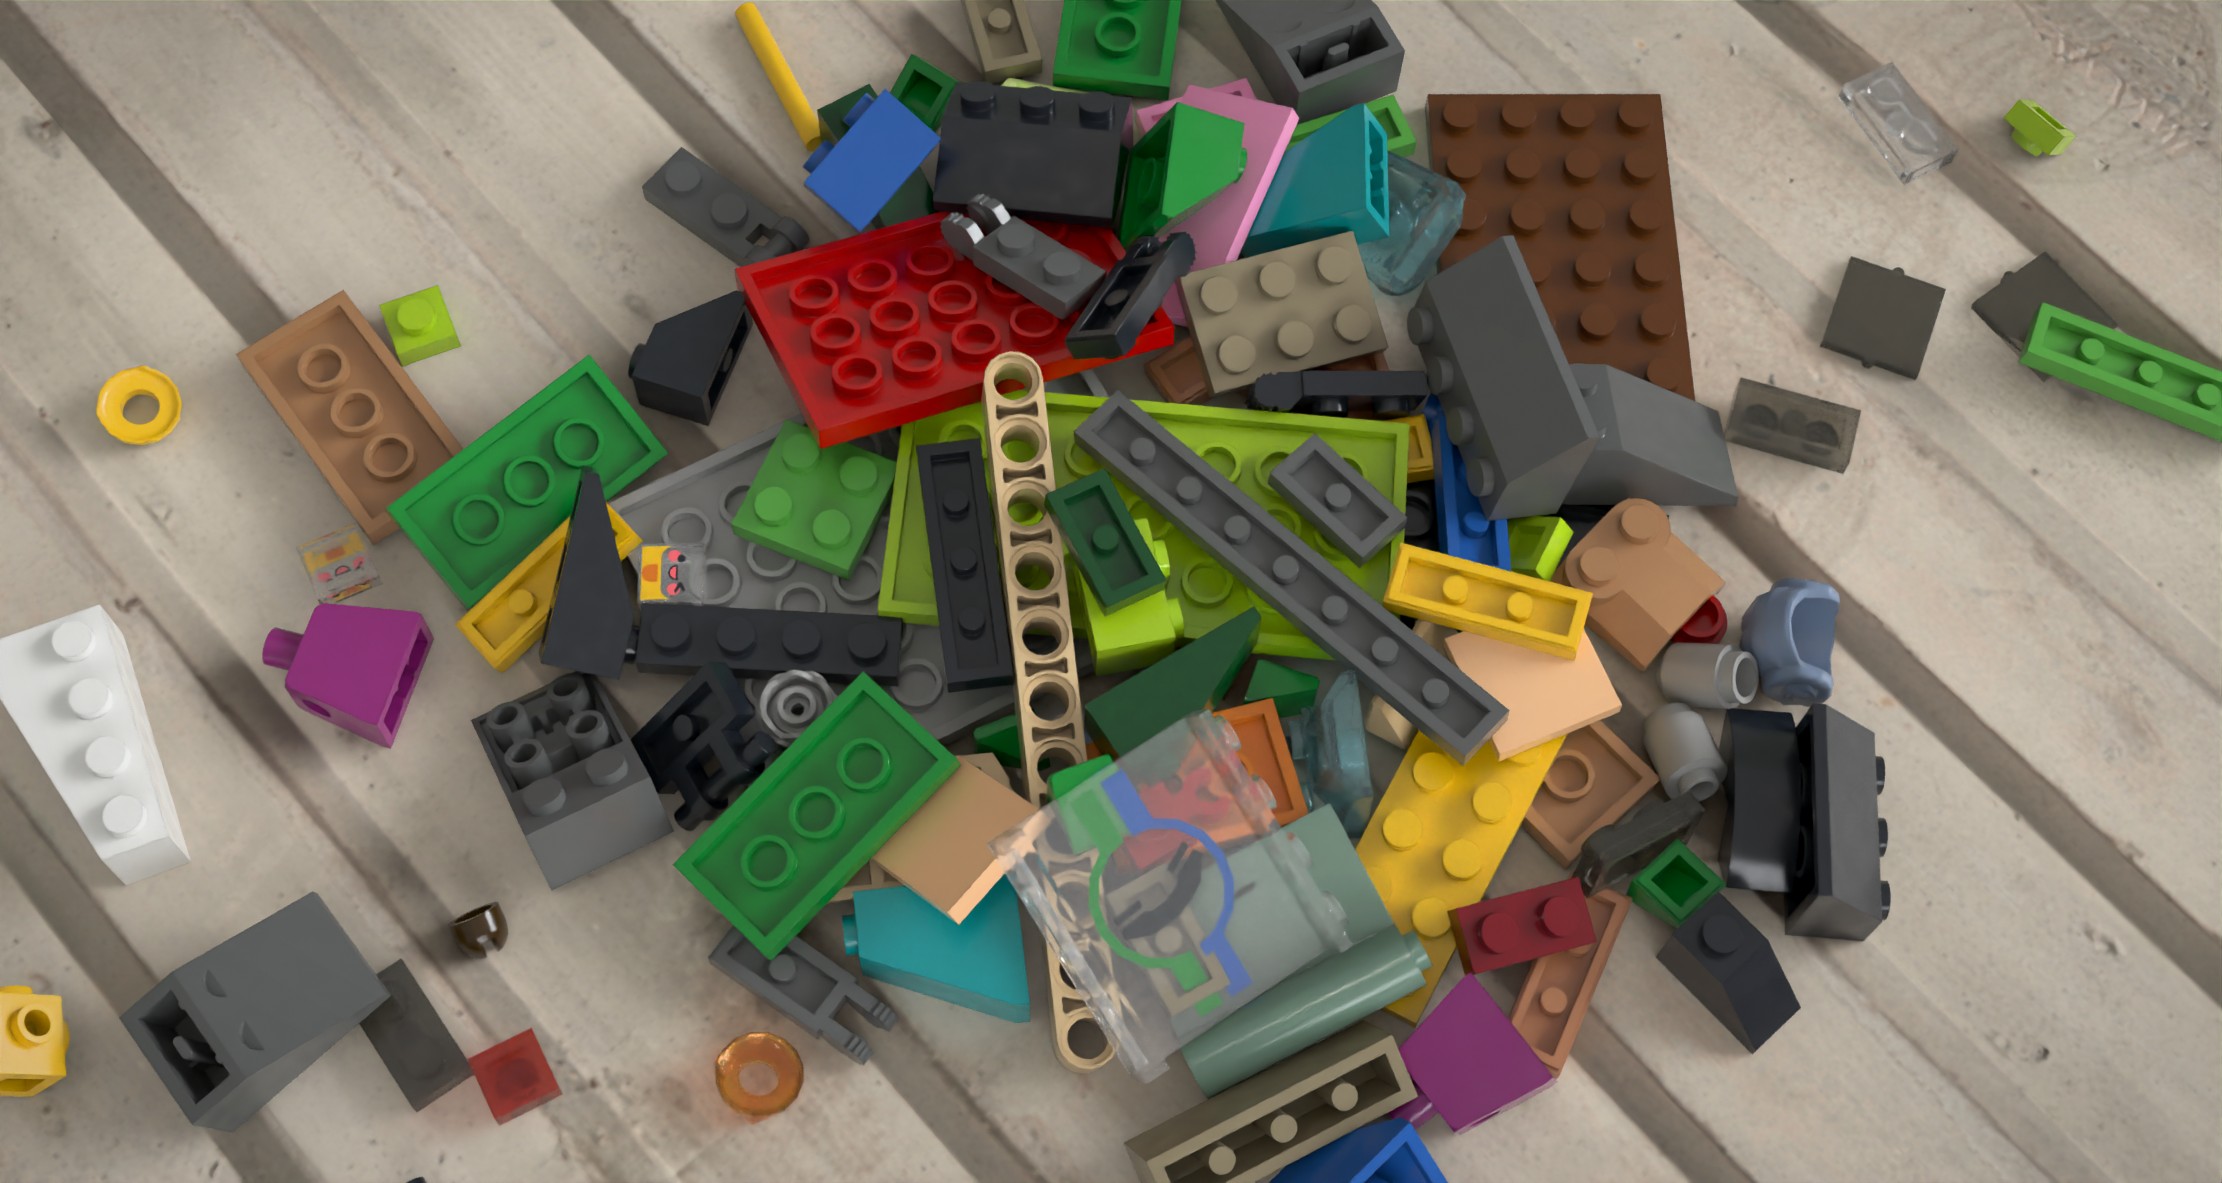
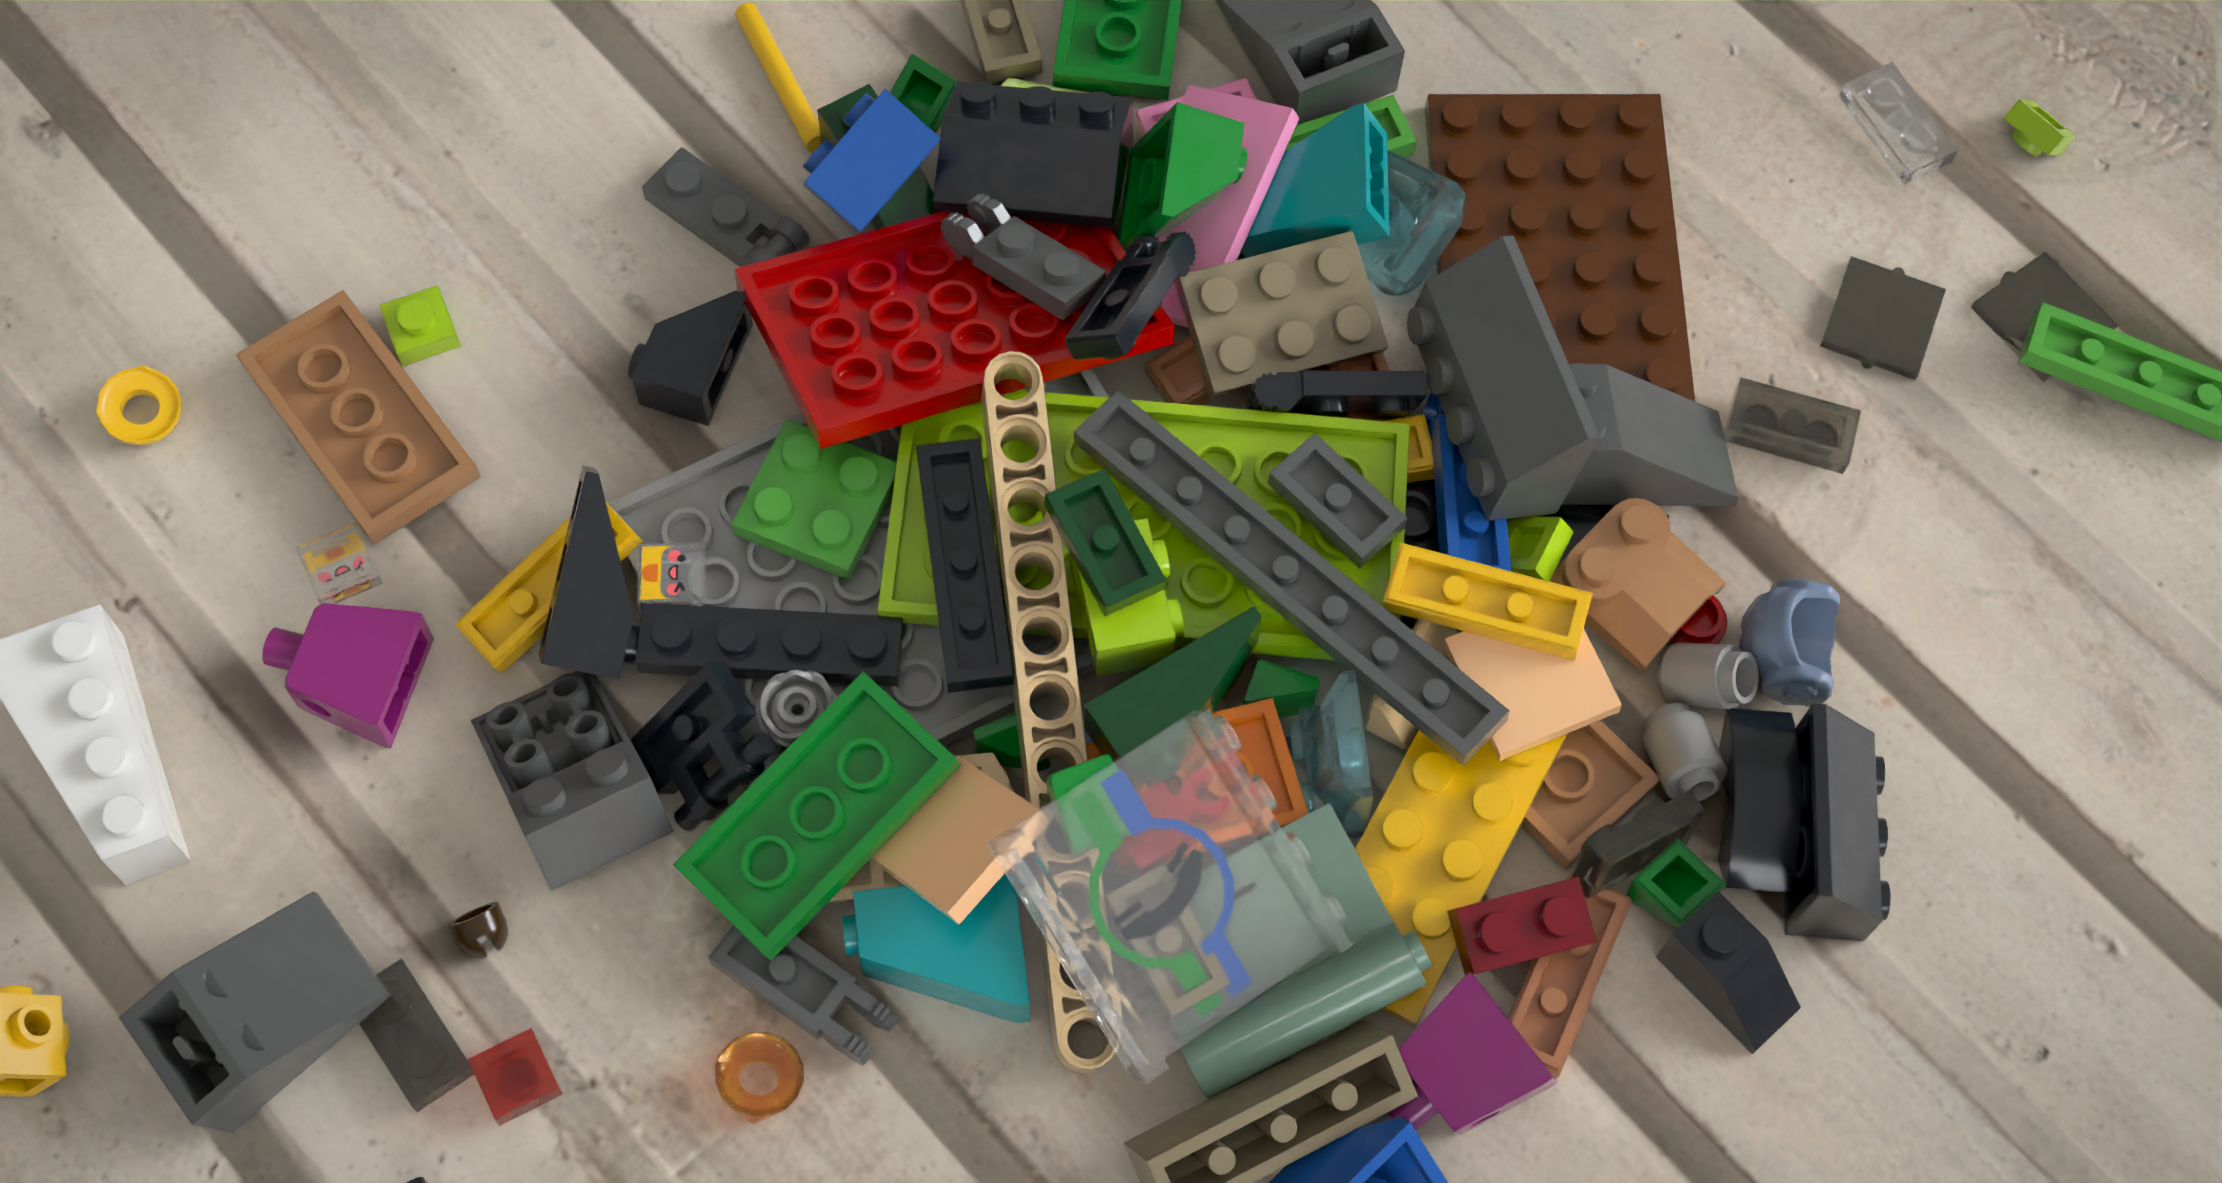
(521, 480): green plate -> none

